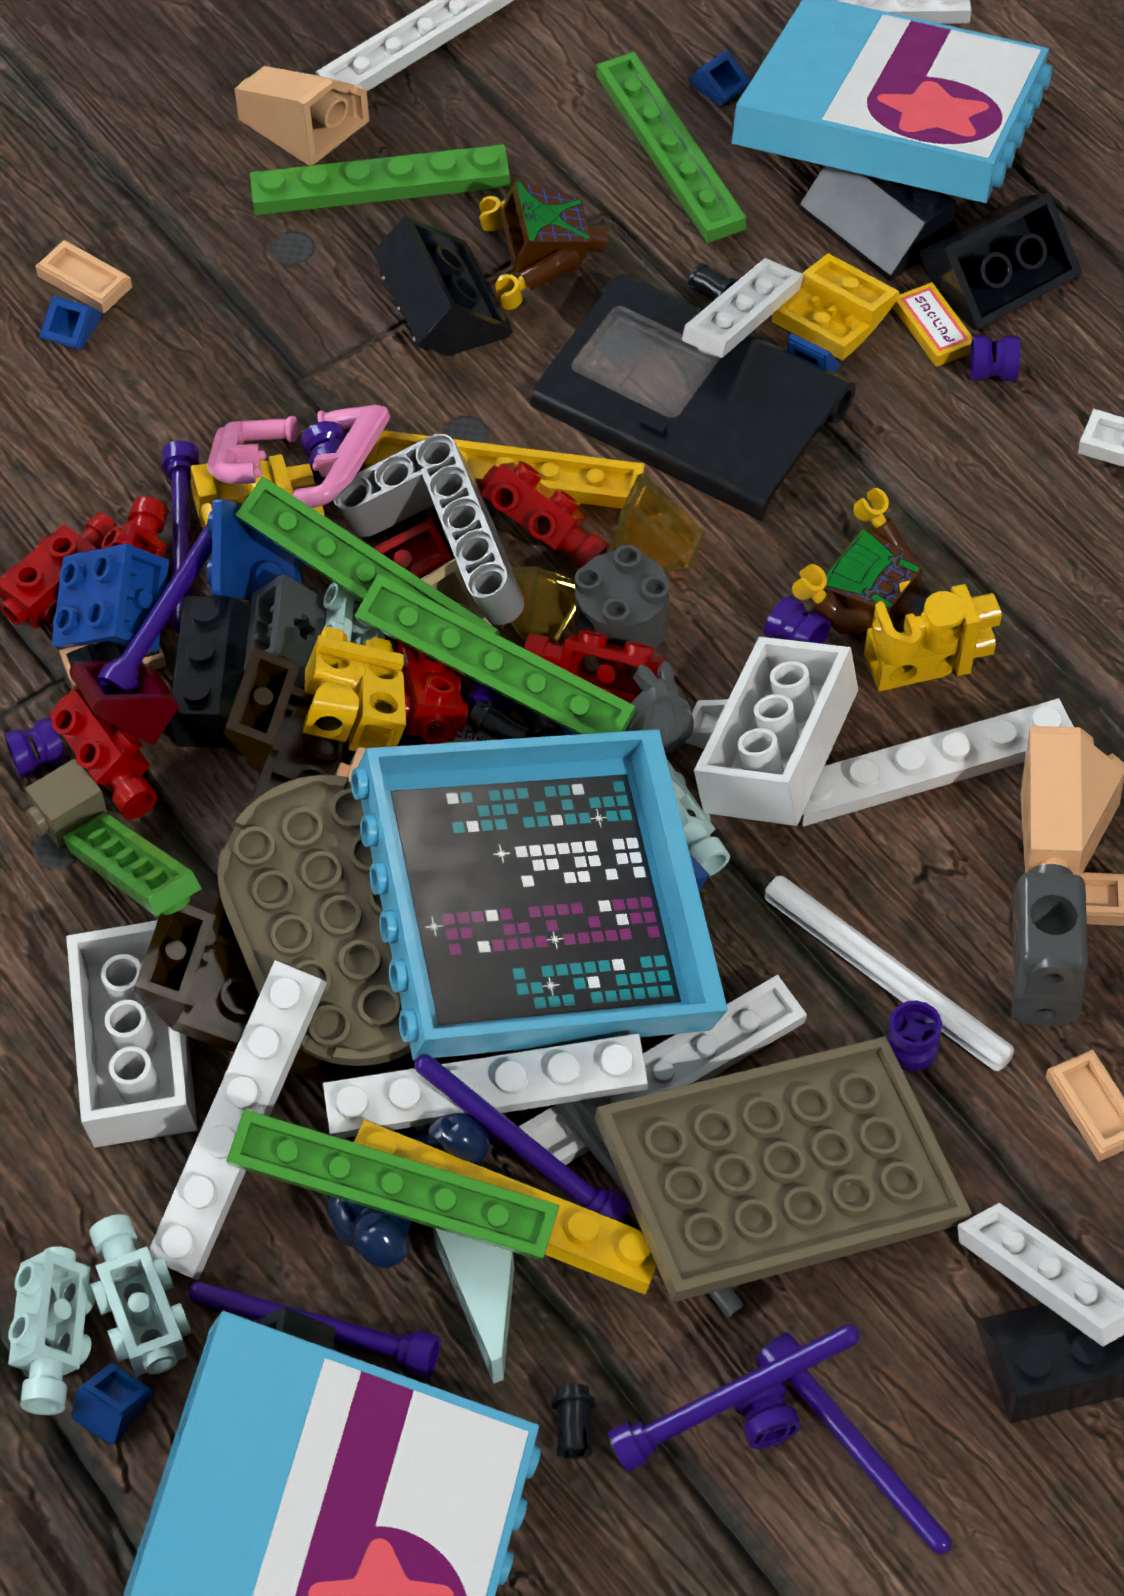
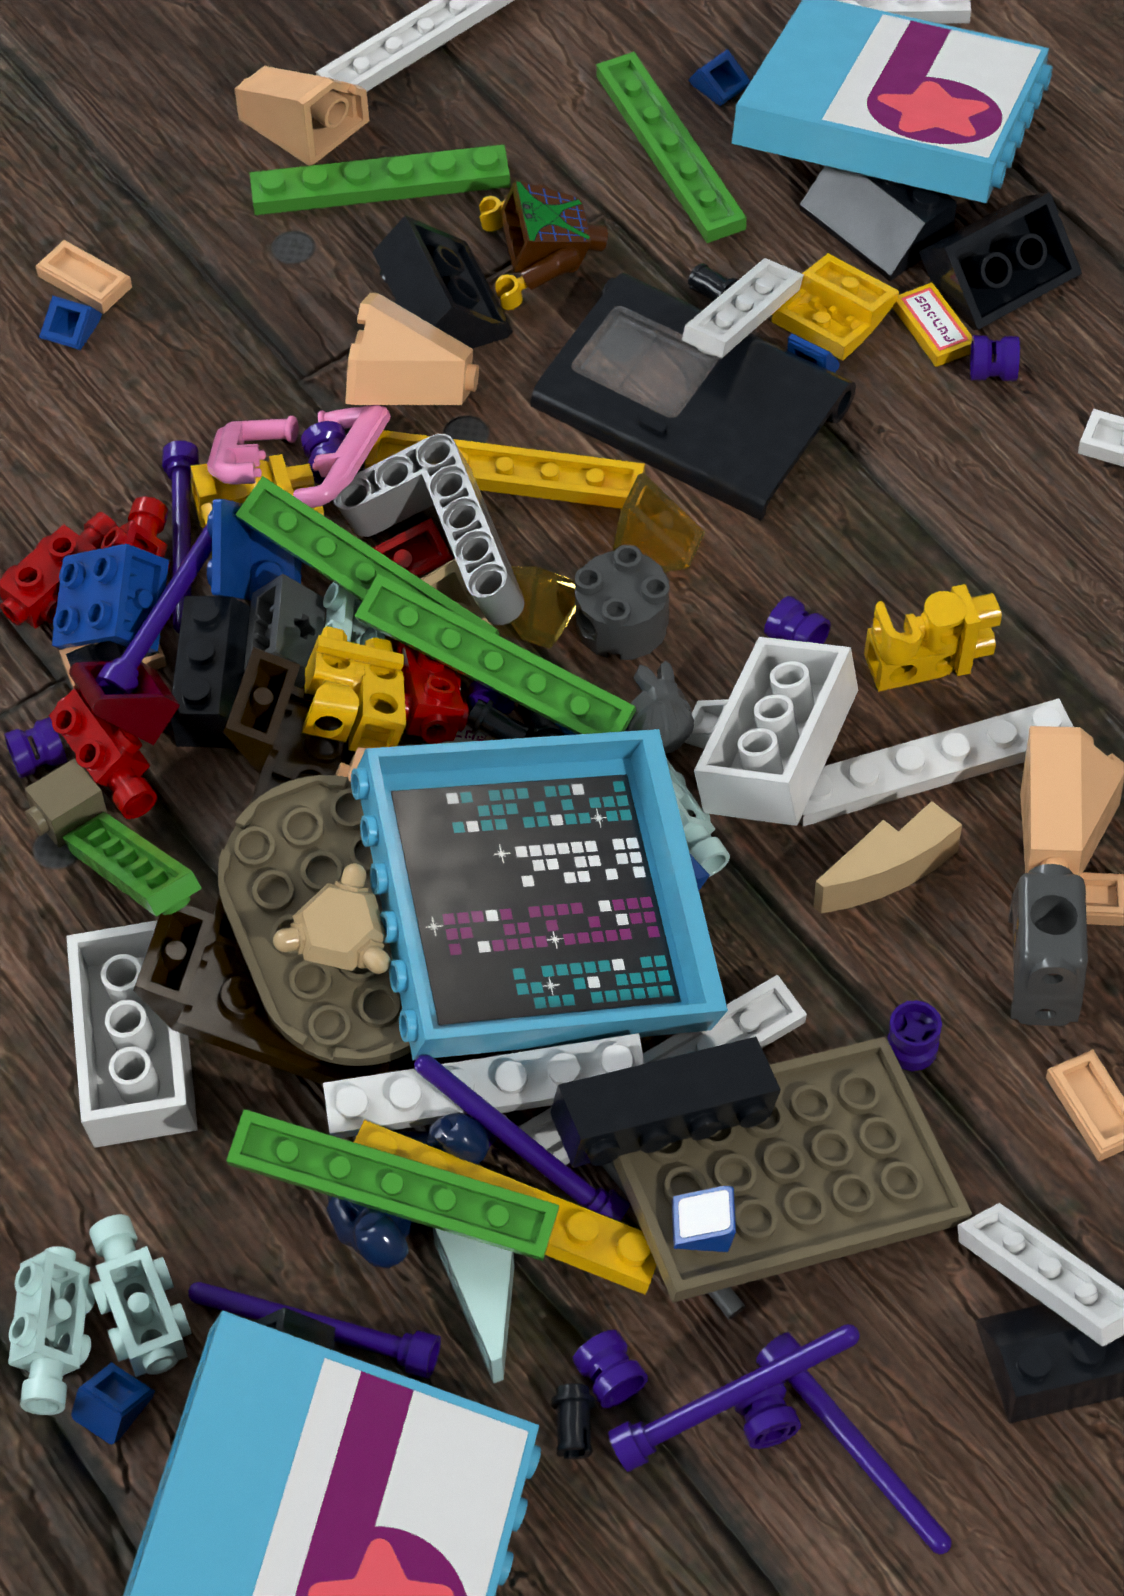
(249, 1084): white plate -> none
(339, 926): none -> tan rock
(406, 360): none -> light nougat slope
(536, 504): red brick -> none
(609, 1367): none -> dark purple wheel
(614, 660): red brick -> none
(664, 1102): none -> black brick
(704, 1219): none -> slope
(868, 571): torso -> none
(887, 971): white axle -> none
(889, 860): none -> tan slope

